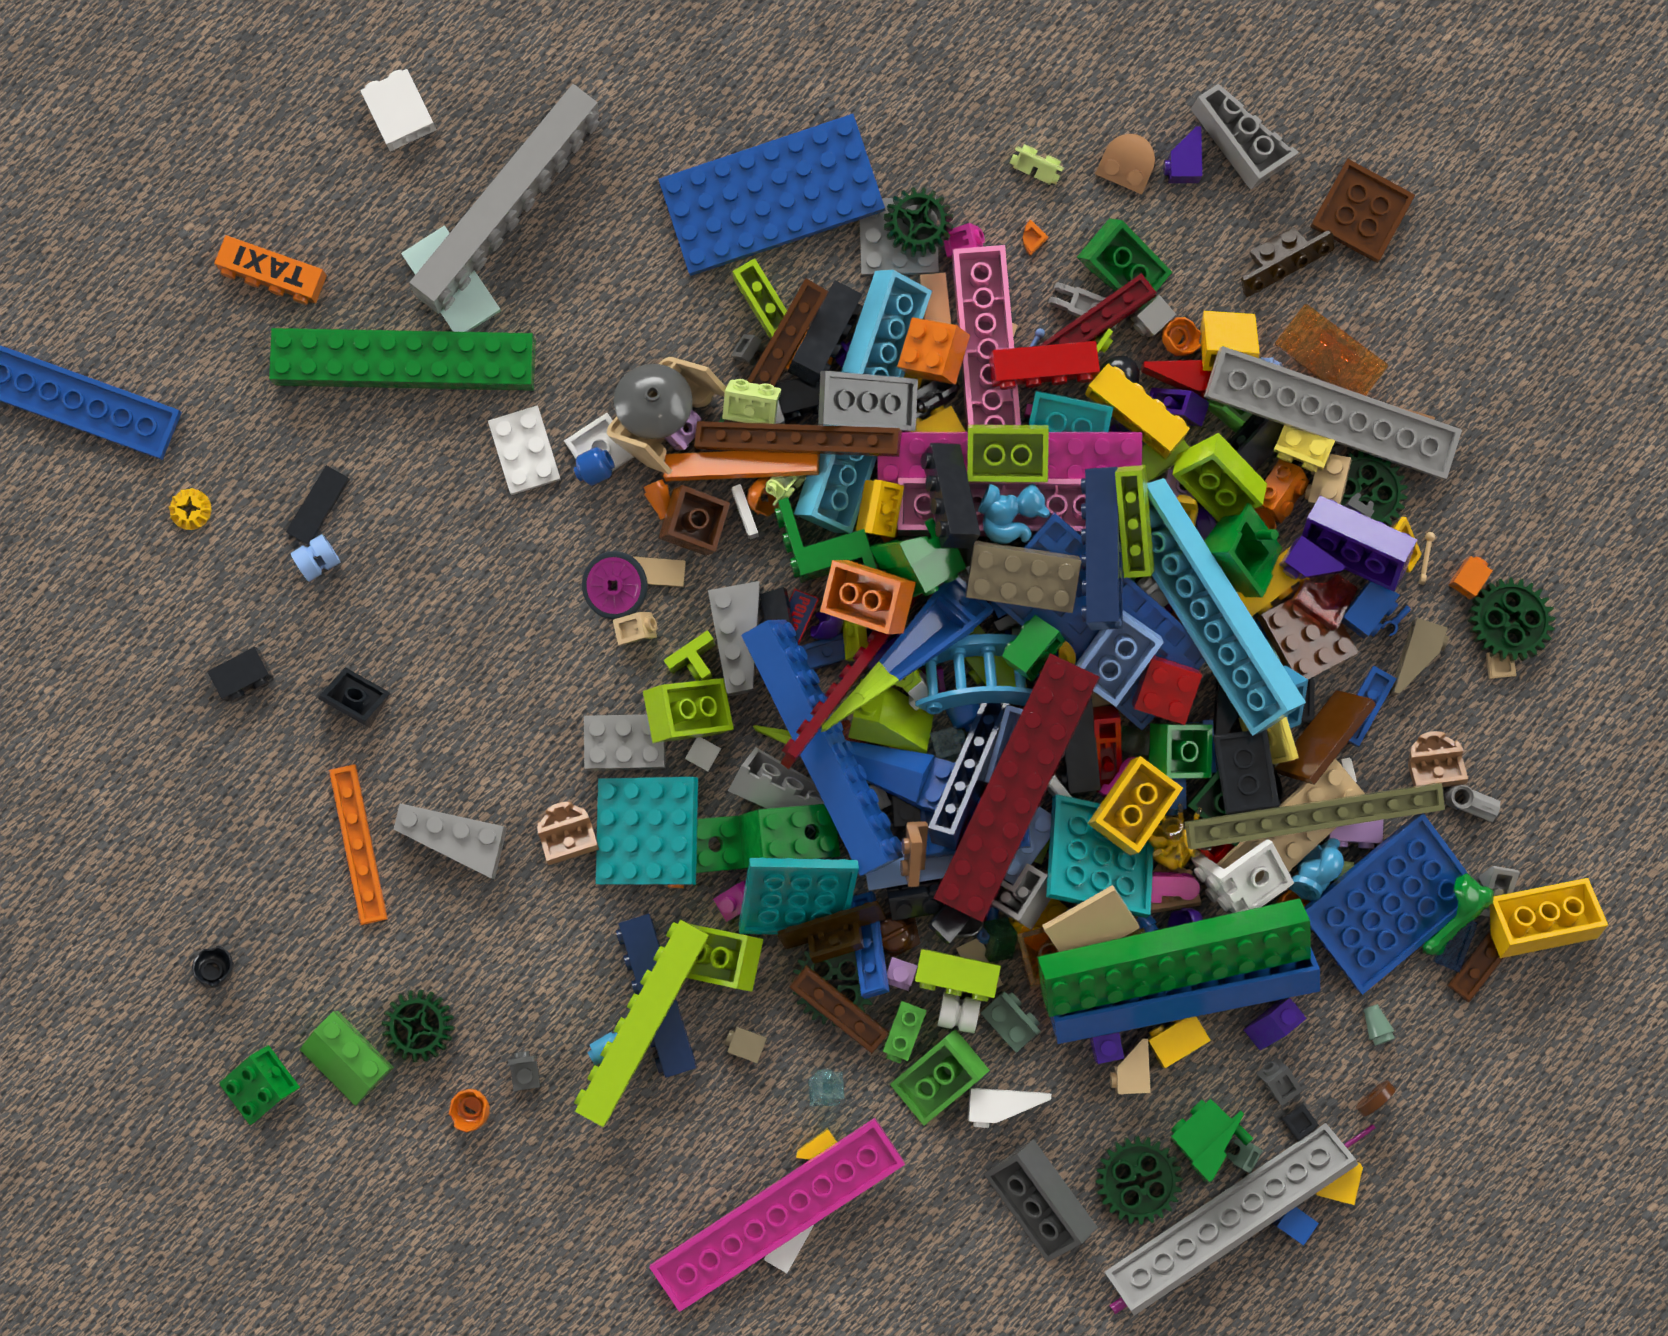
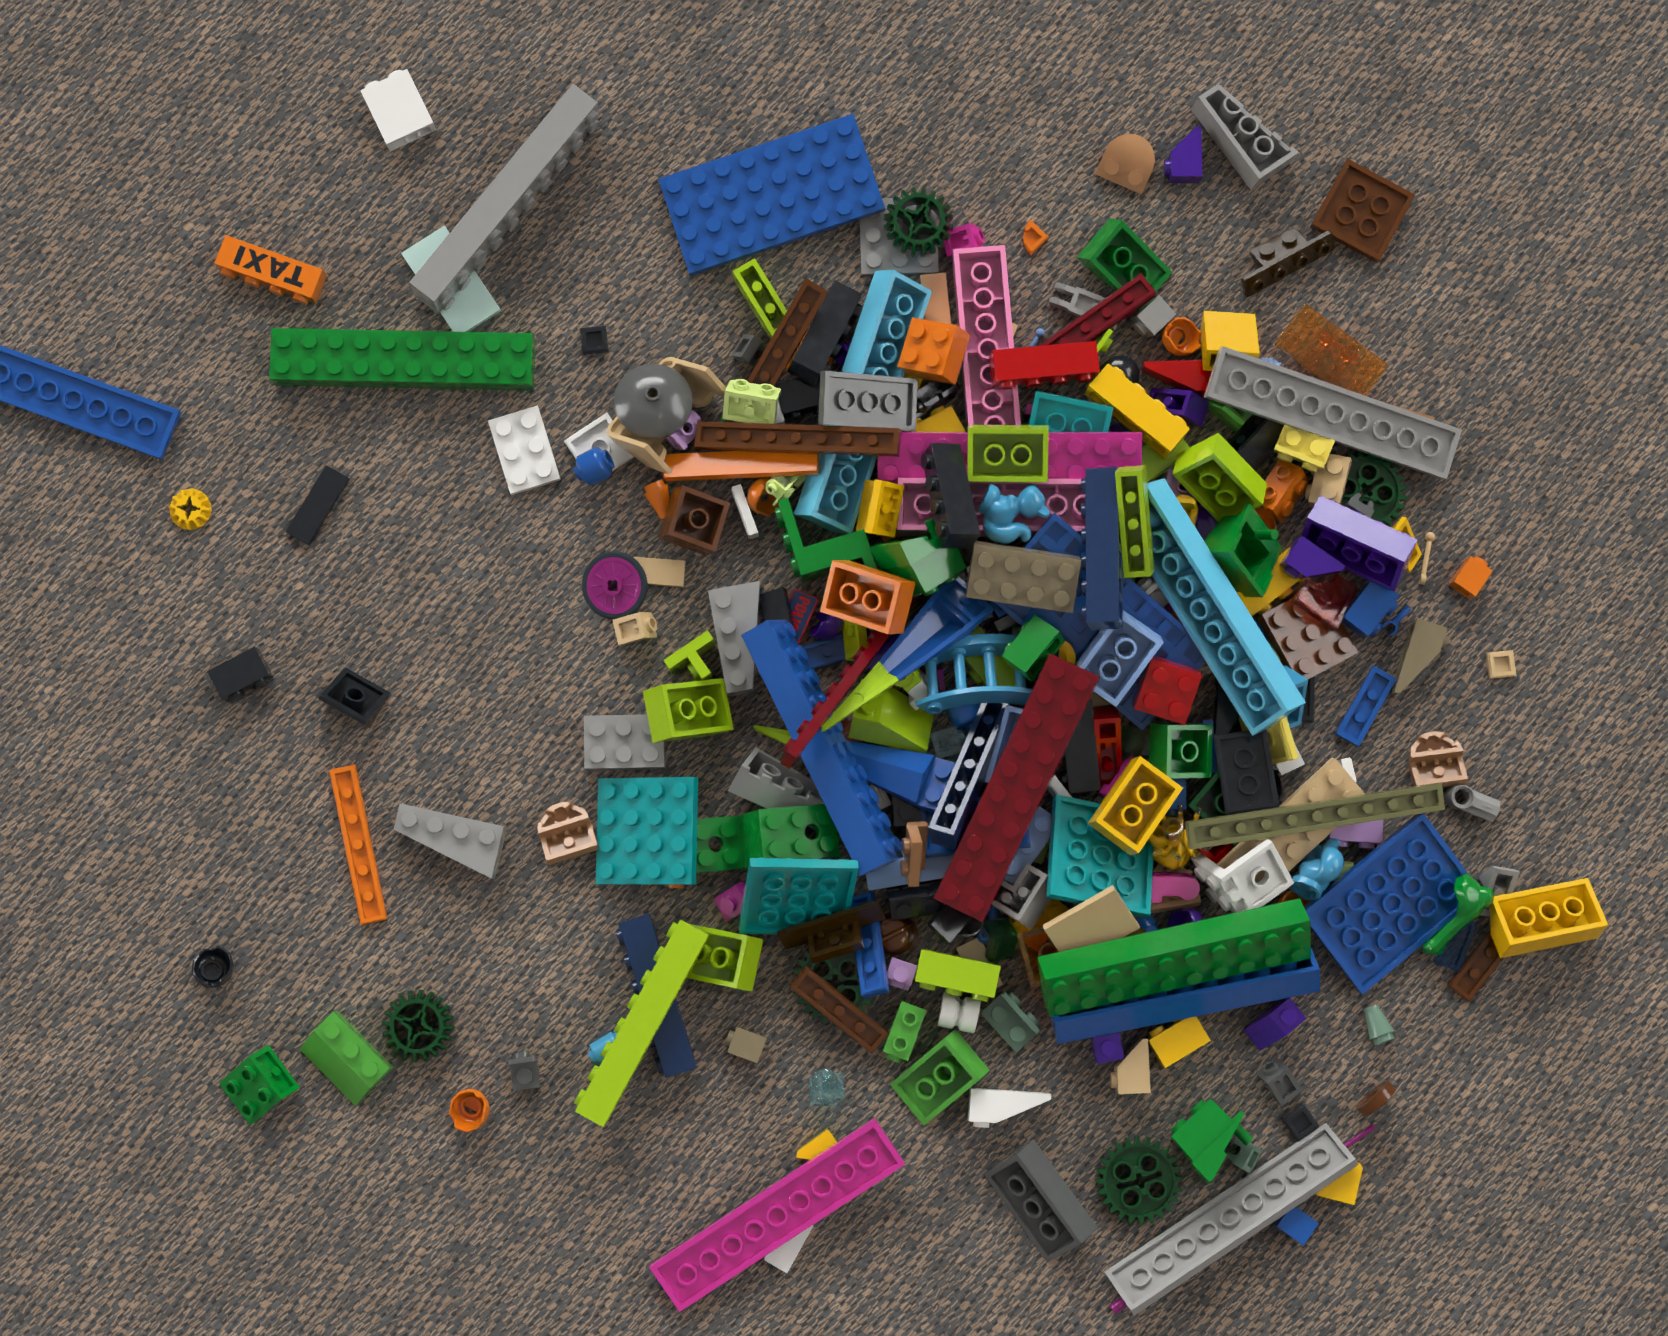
(308, 564): light blue wheel -> none
(594, 340): none -> black tile
(703, 753): white tile -> none
(1046, 167): yellowish green hinge -> none
(1326, 736): reddish brown tile -> none
(1527, 603): dark green gear -> none

